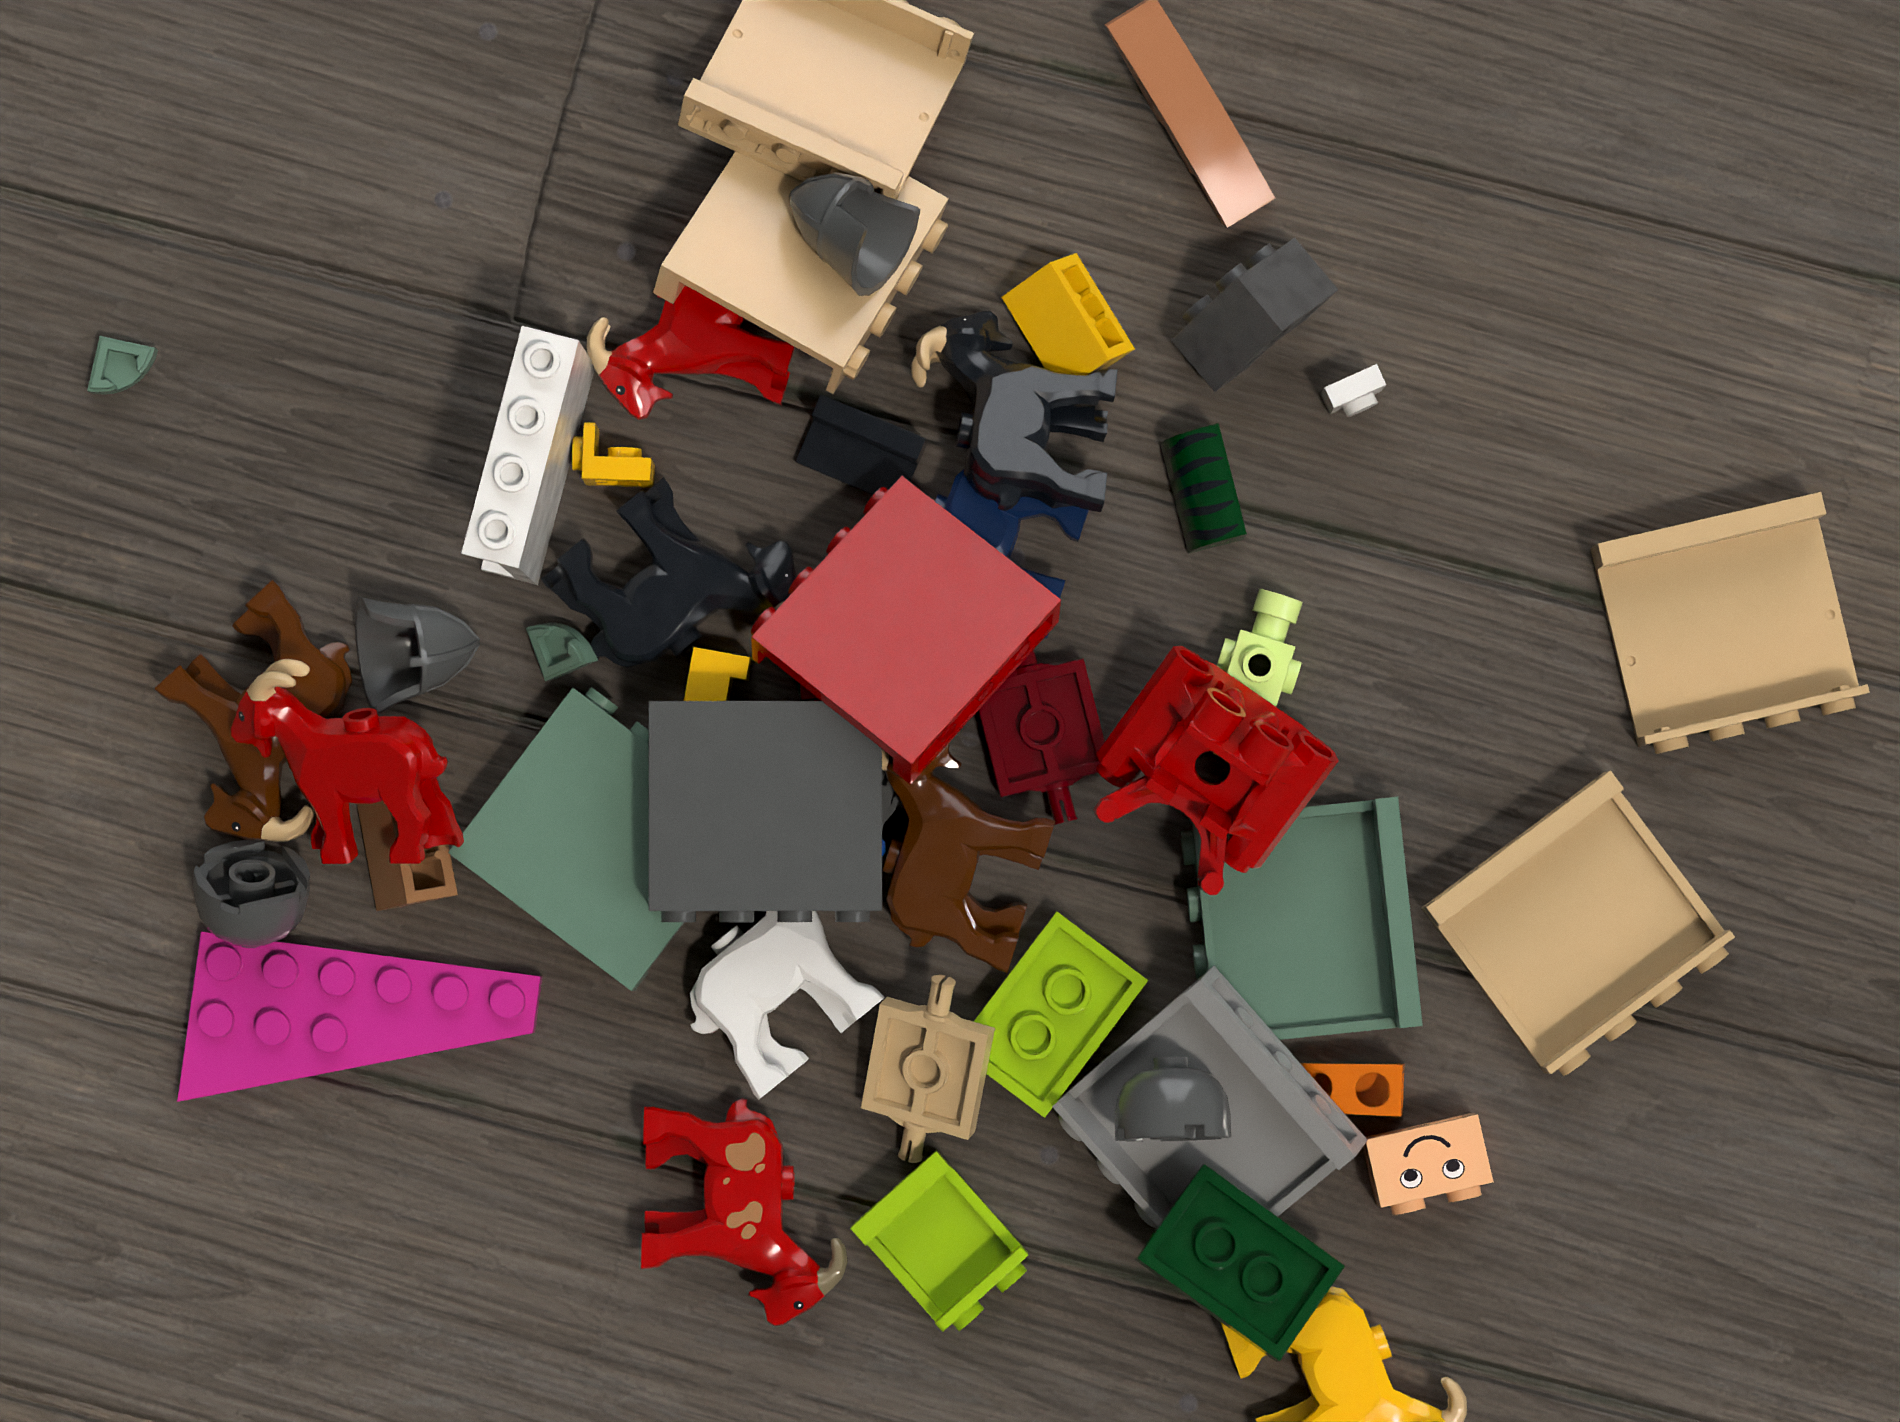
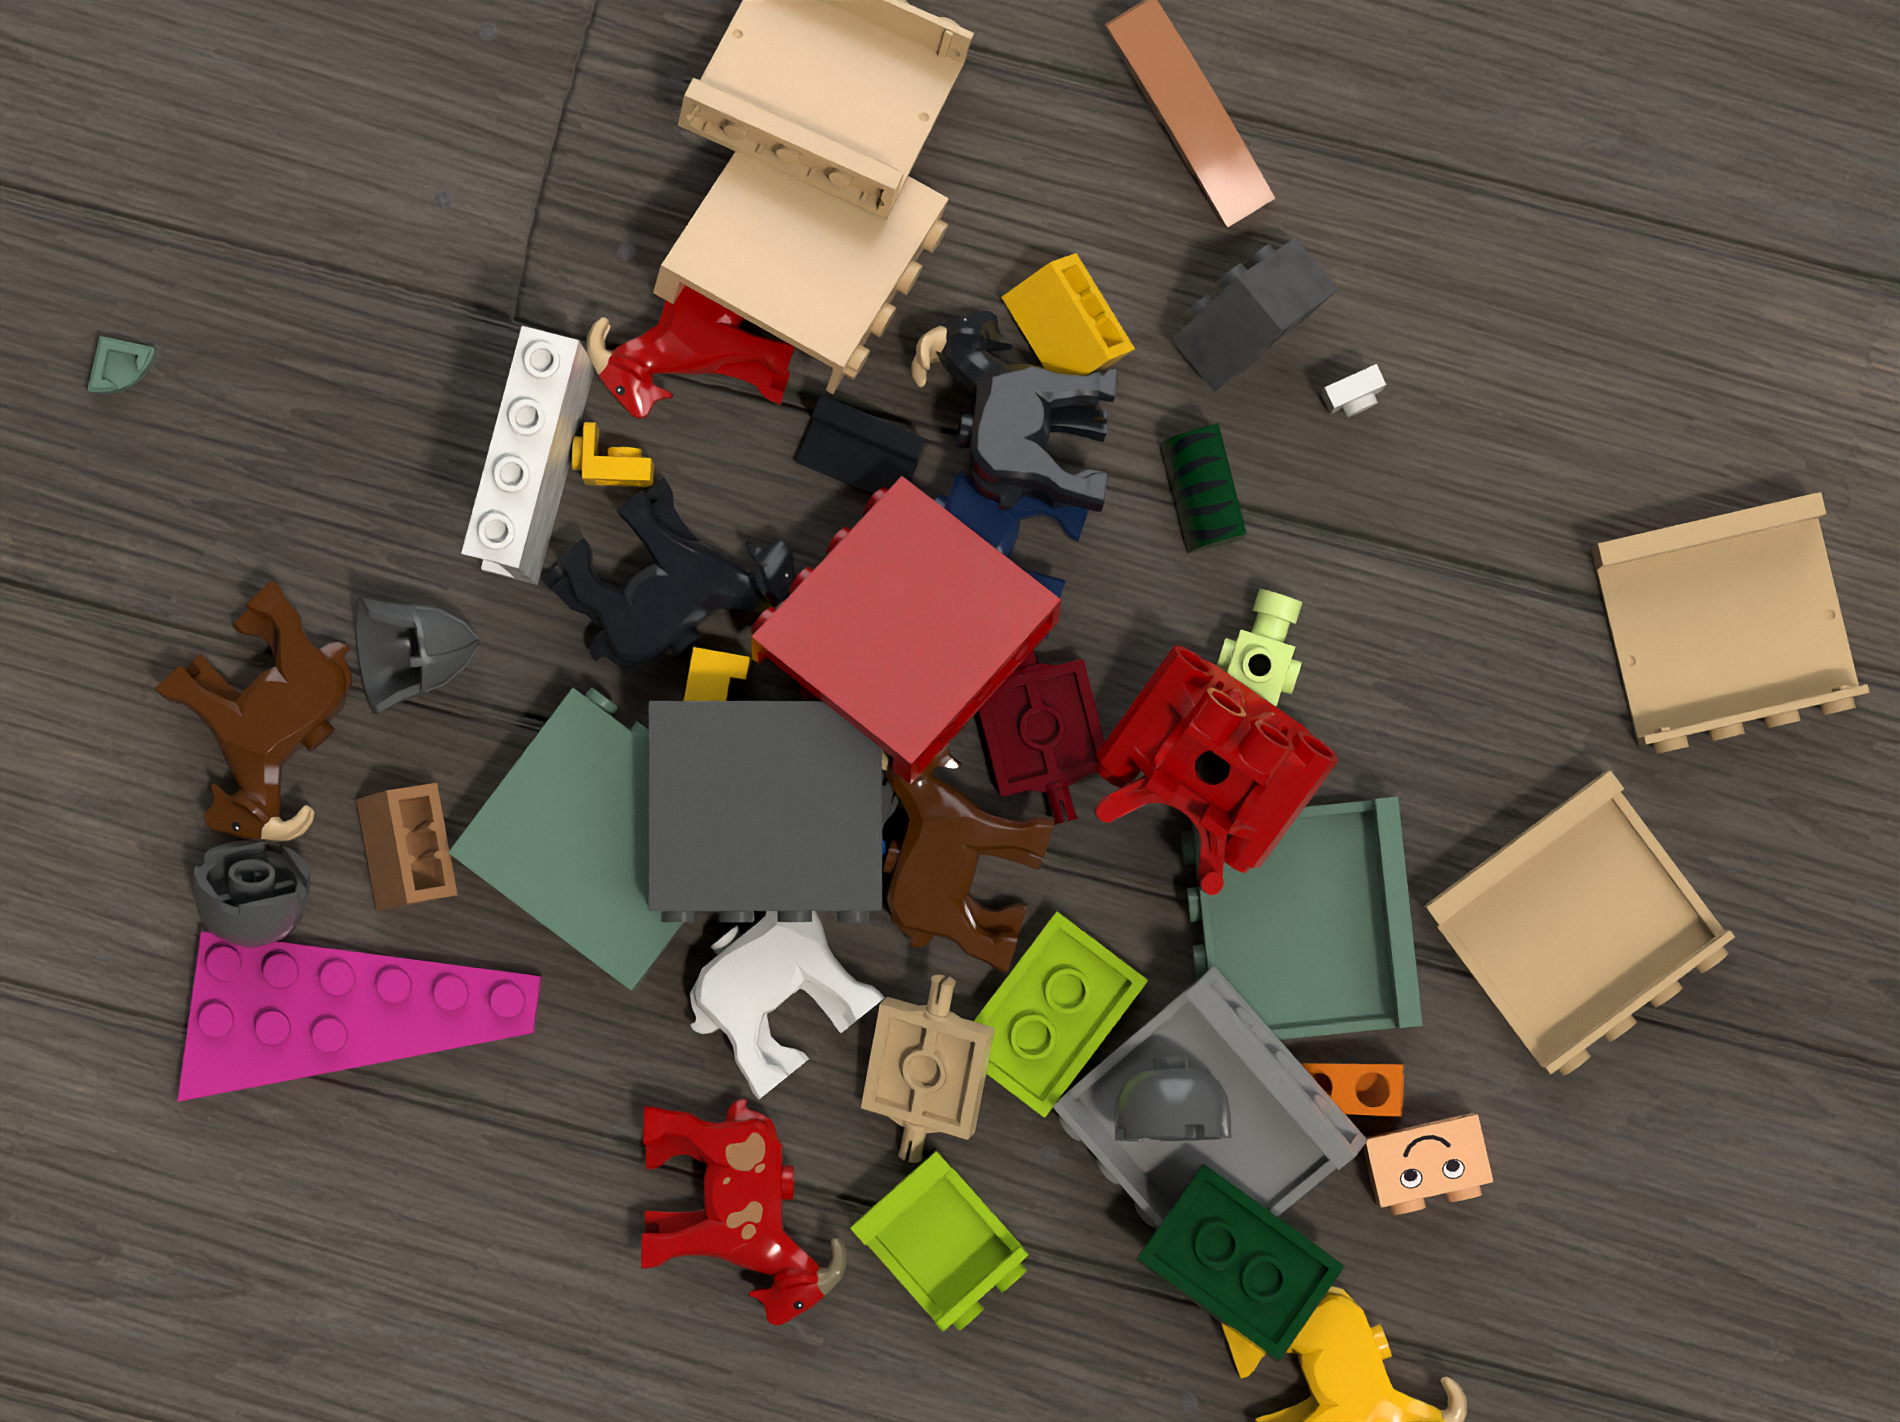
(348, 762): red animal -> none
(559, 649): sand green tile -> none
(854, 228): dark grey helmet -> none

